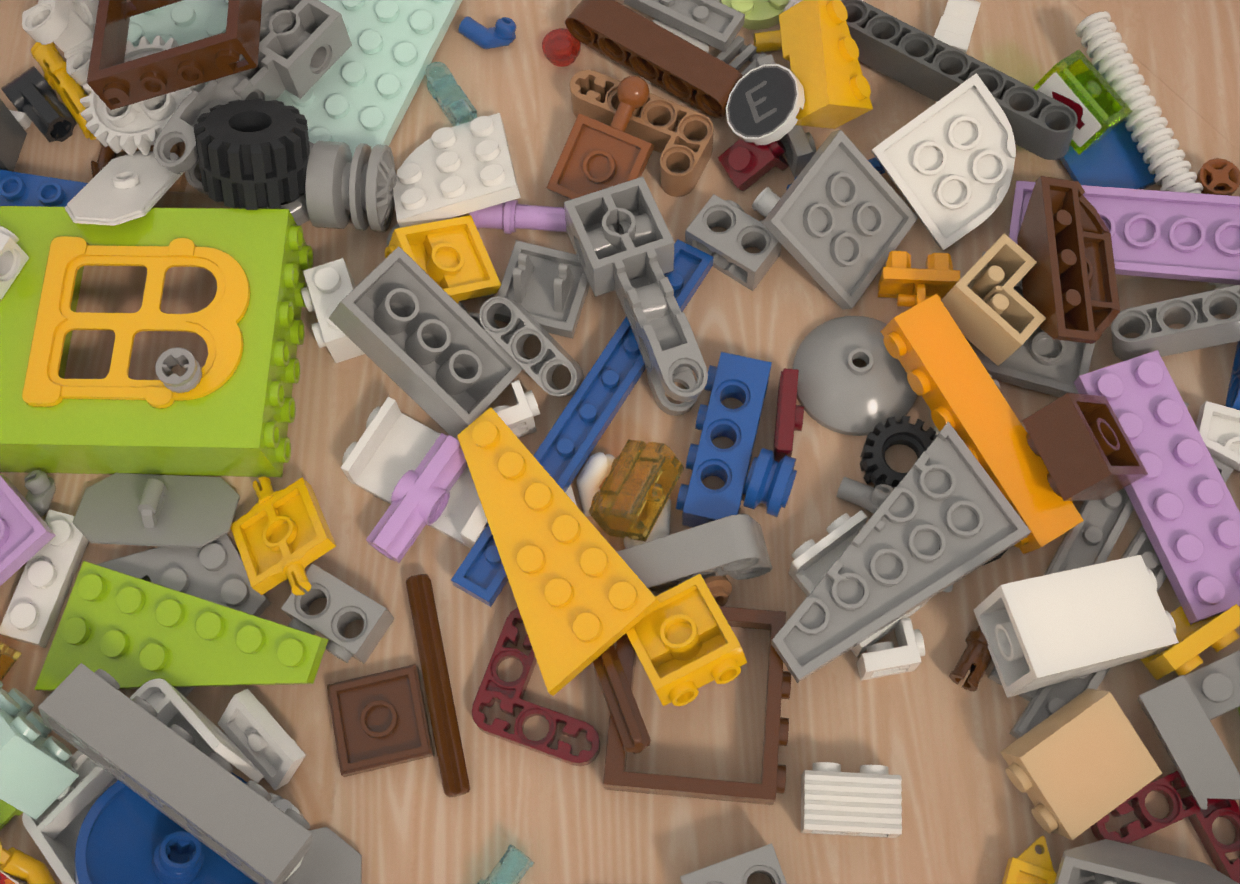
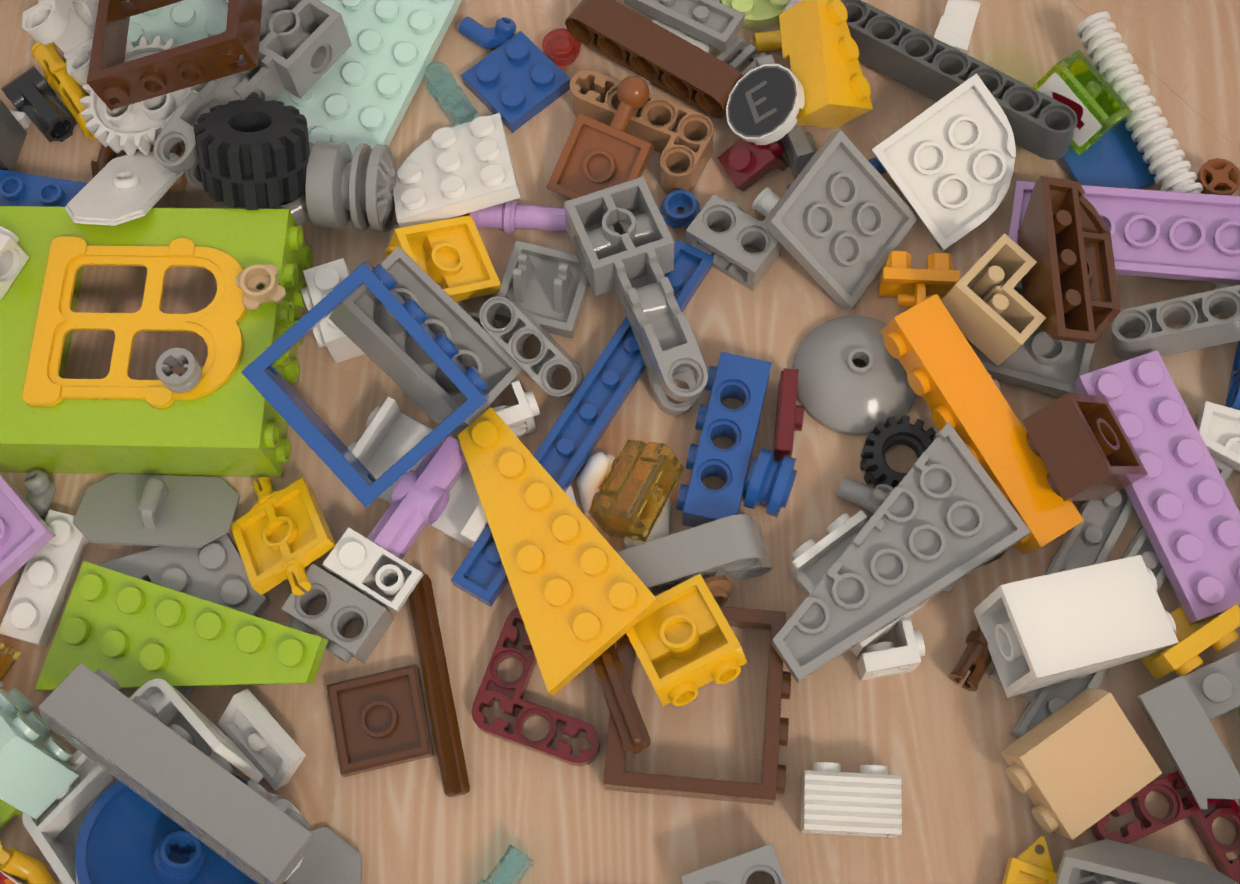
(254, 276): none -> tan plate
(311, 426): none -> blue window
(372, 570): none -> white slope
(516, 81): none -> blue plate
(679, 200): none -> blue plate

